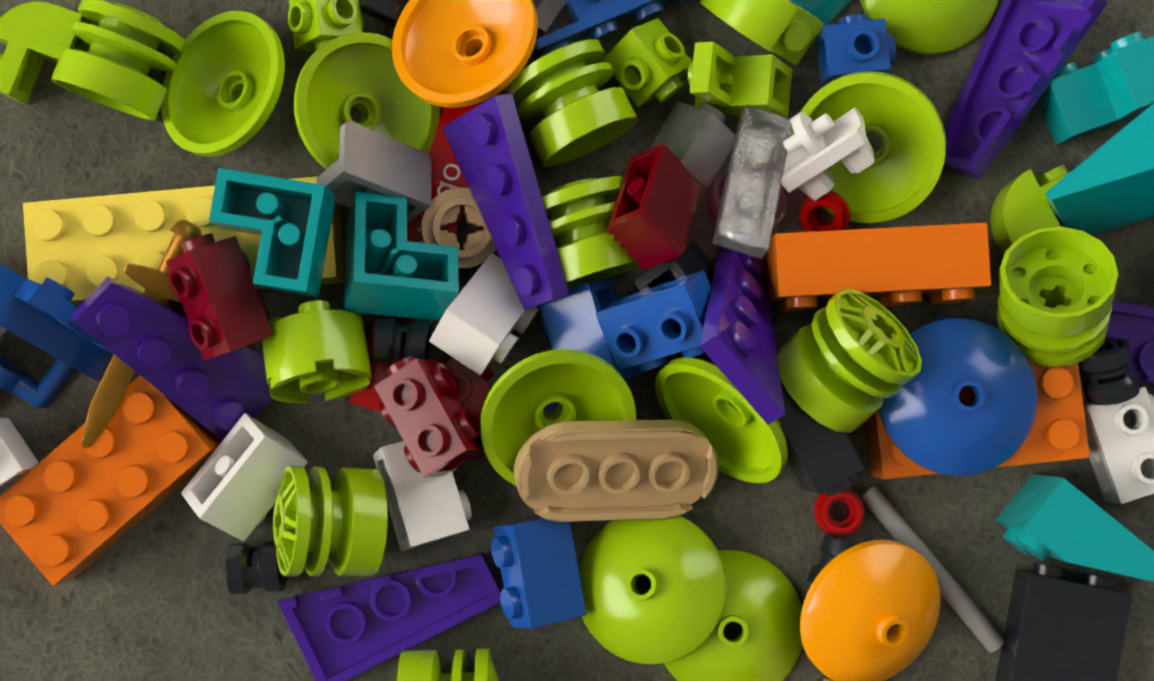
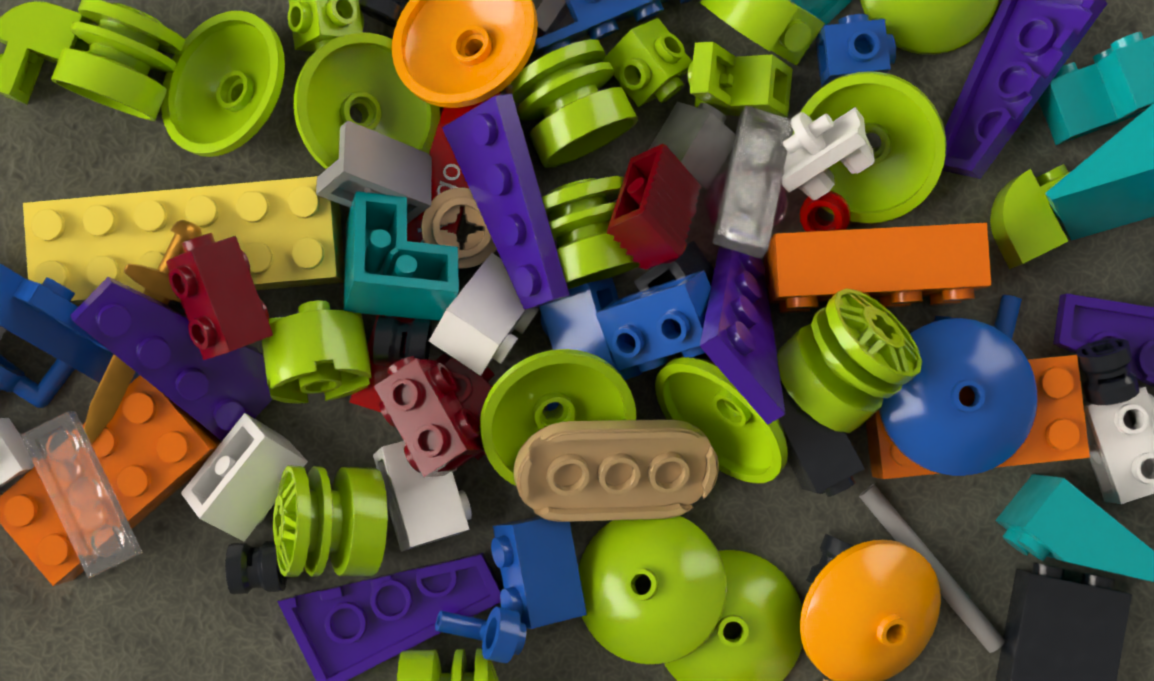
(81, 494): none -> clear plate
(291, 221): teal brick -> none
(500, 634): none -> blue plate
(849, 524): red plate -> none
(1056, 295): lime wheel -> none

